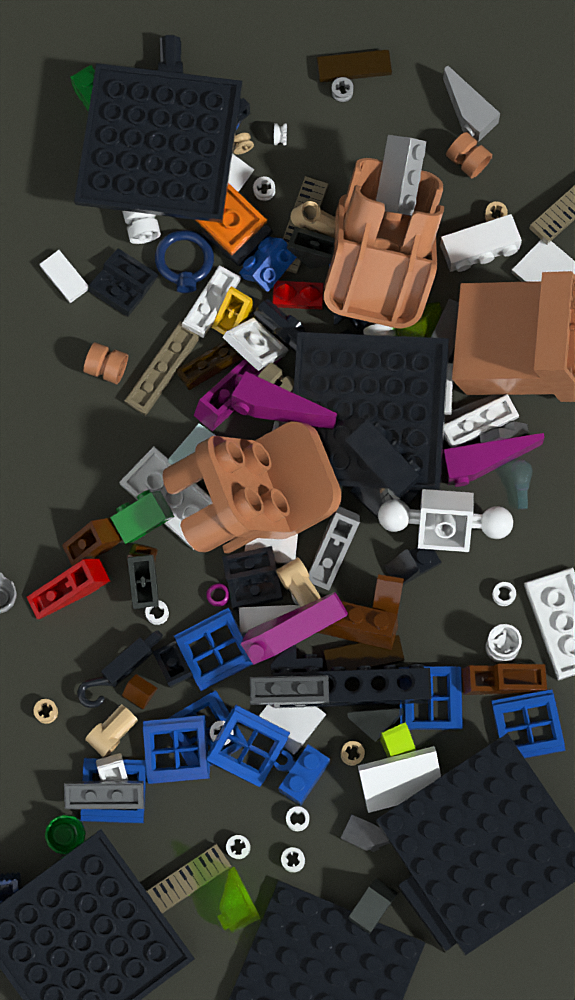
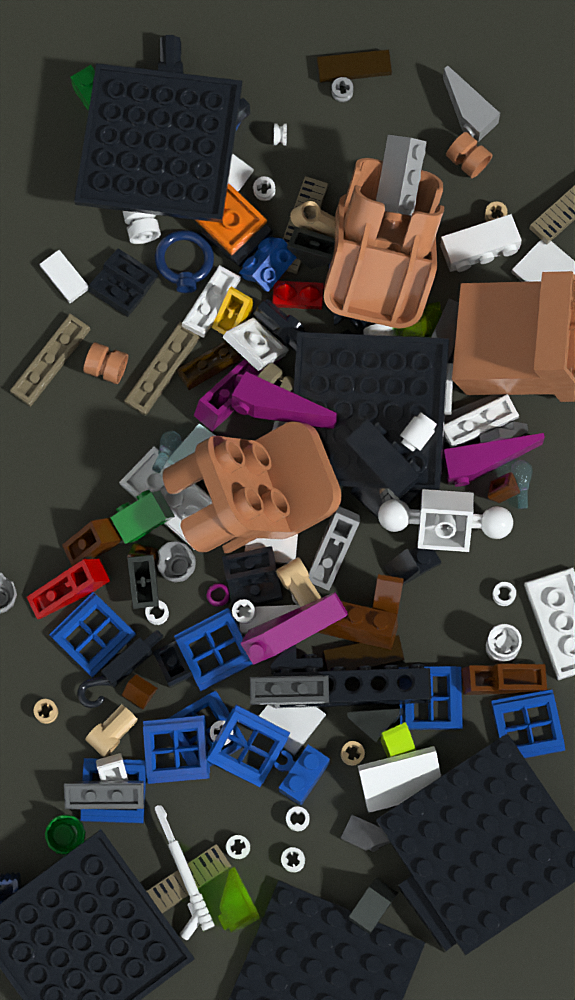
(50, 360): none -> dark tan tile
(108, 650): none -> blue piece
(168, 444): none -> clear light blue piece
(176, 561): none -> light grey hair
(196, 905): none -> white piece
(242, 143): tan bush -> none
(245, 603): none -> white bush
(418, 432): none -> white brick
(503, 488): none -> reddish brown slope

